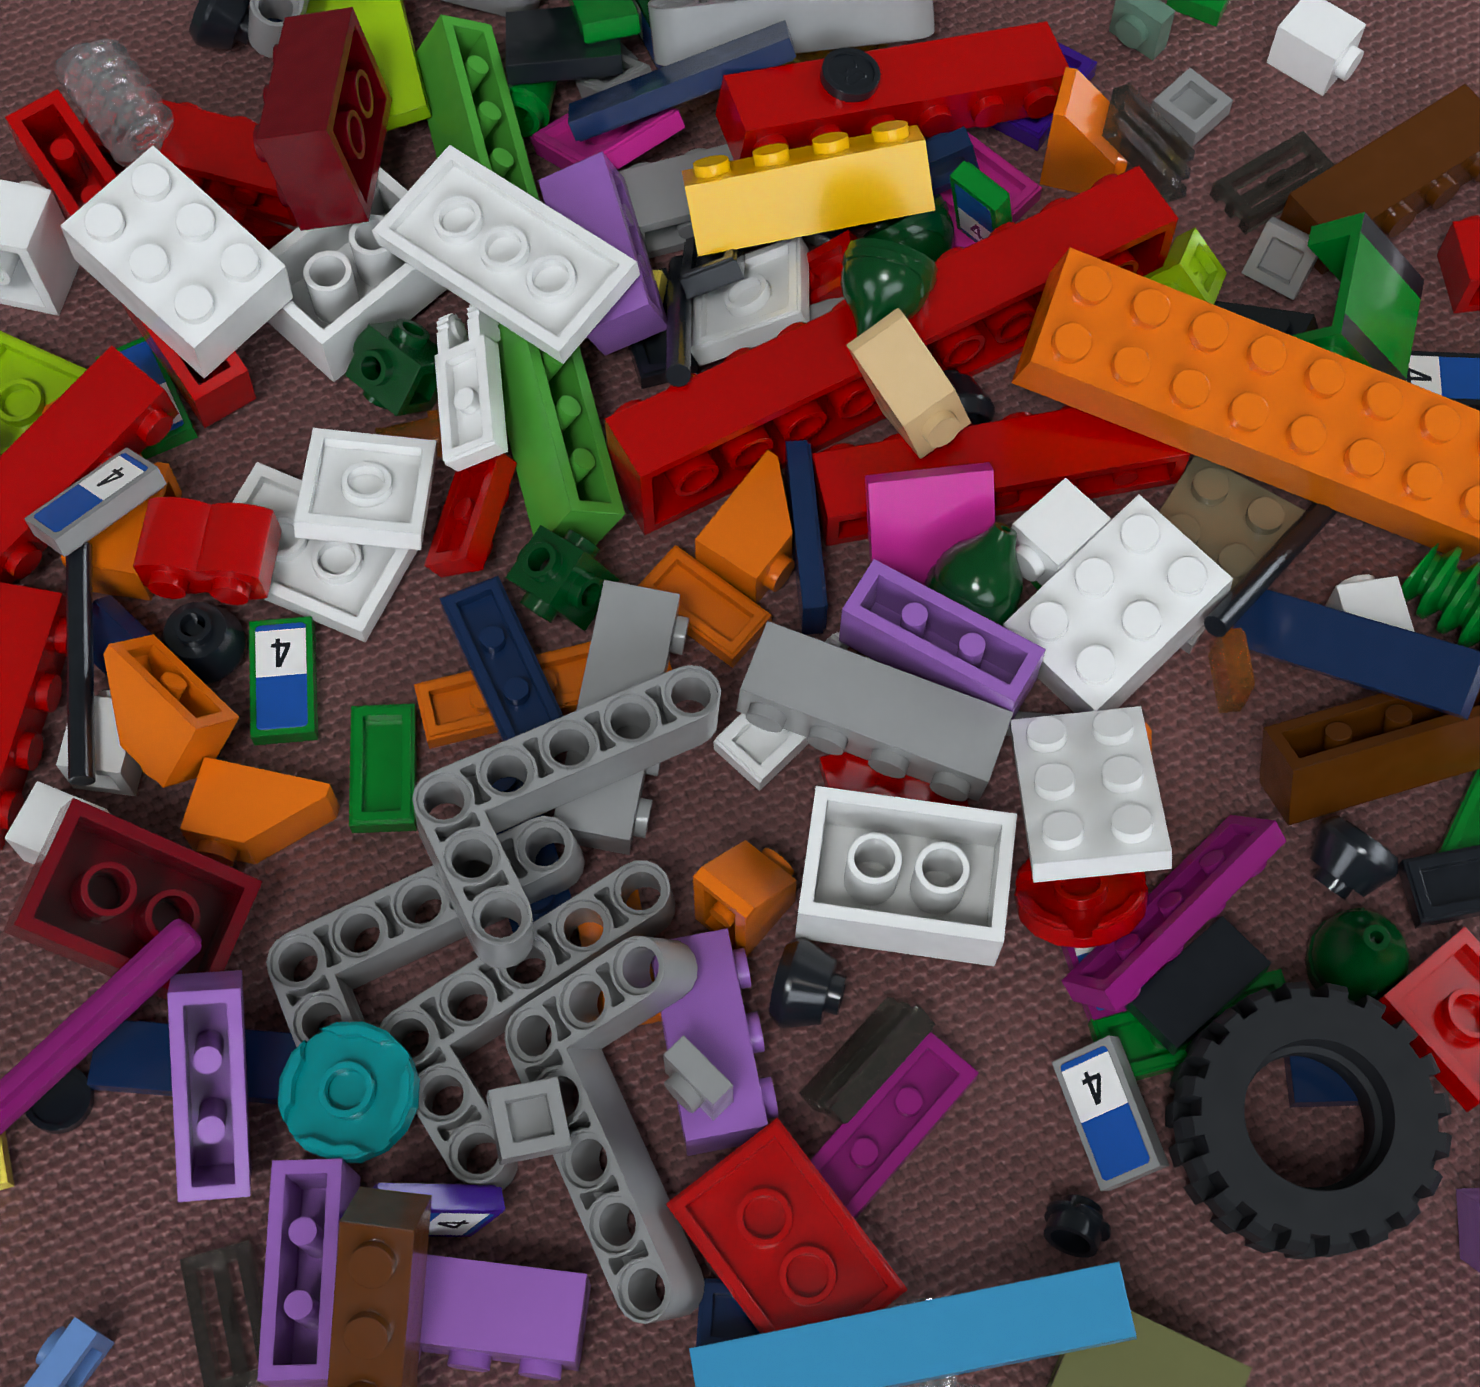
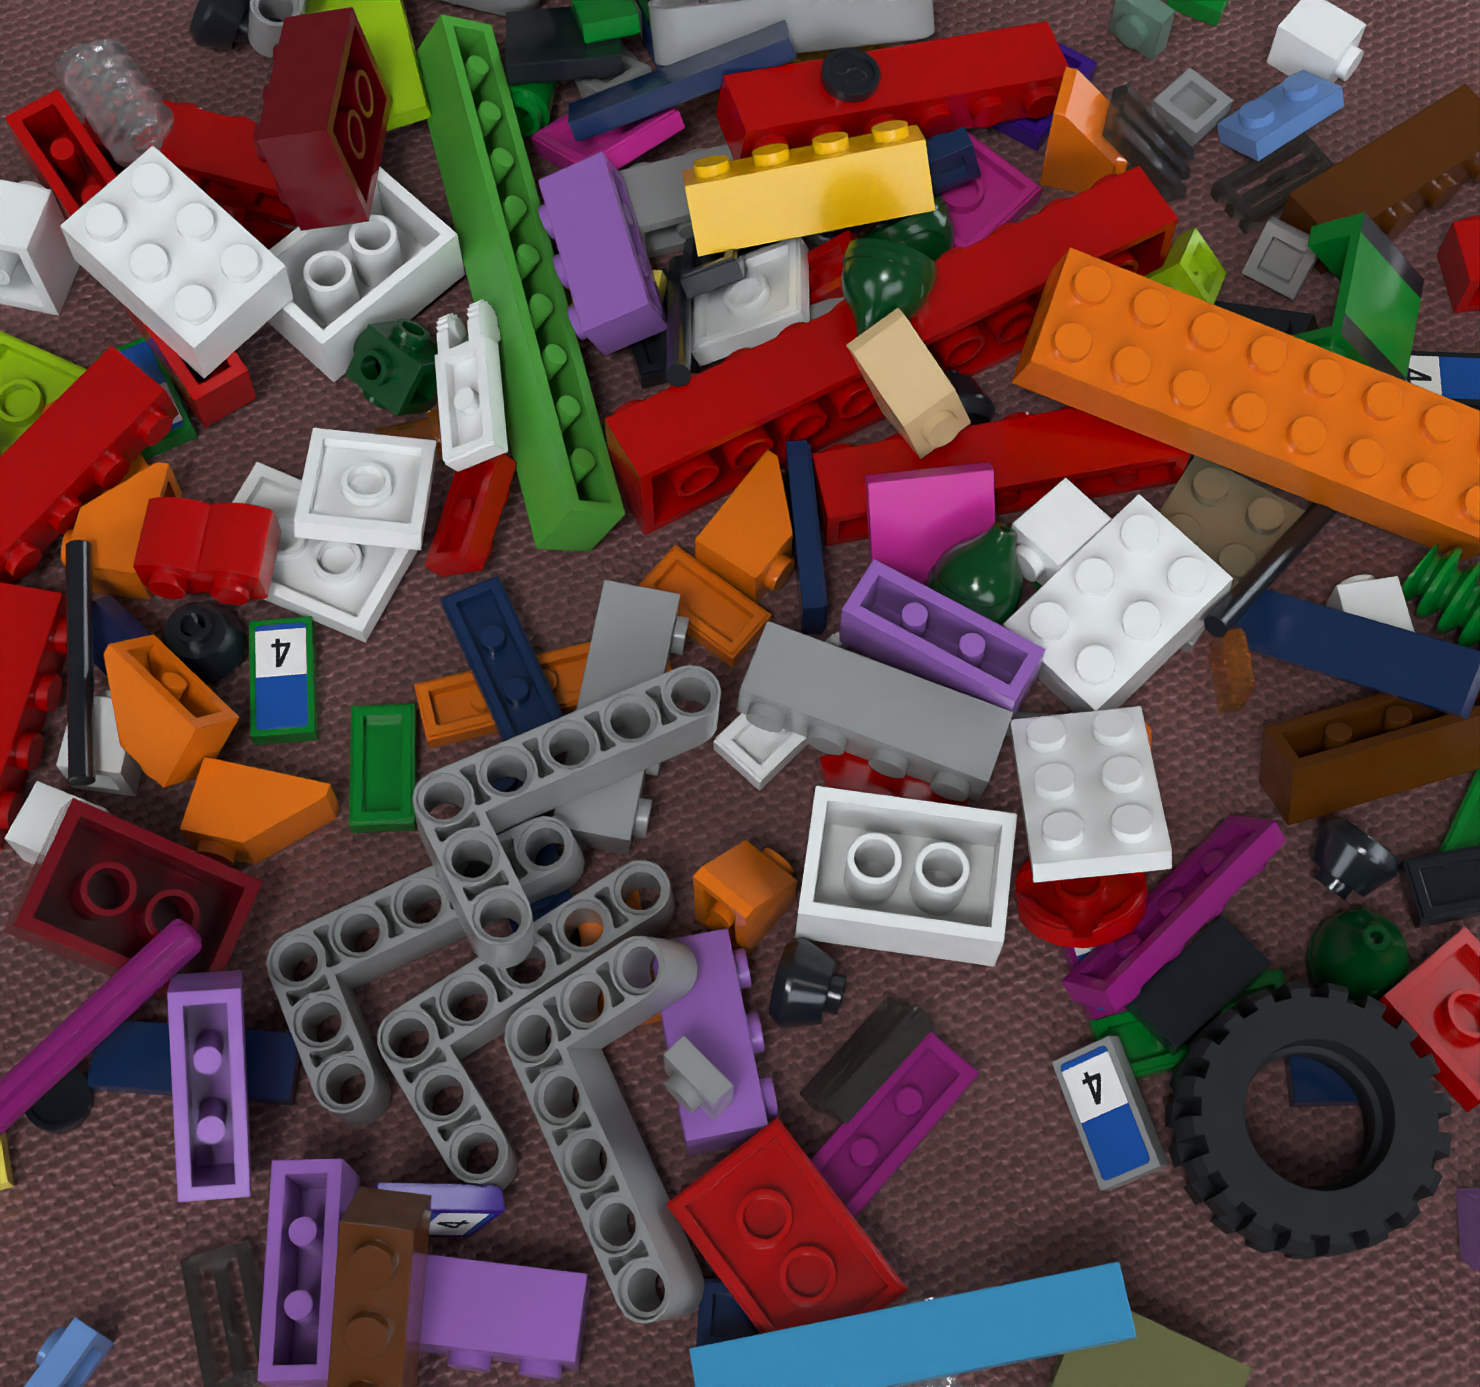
(95, 501): tile -> none
(349, 1092): teal tile -> none
(506, 253): white plate -> none
(528, 1120): light grey plate -> none
(560, 577): dark green brick -> none
(978, 202): green tile -> none
(1076, 1226): black plate -> none
(1280, 115): none -> medium blue plate

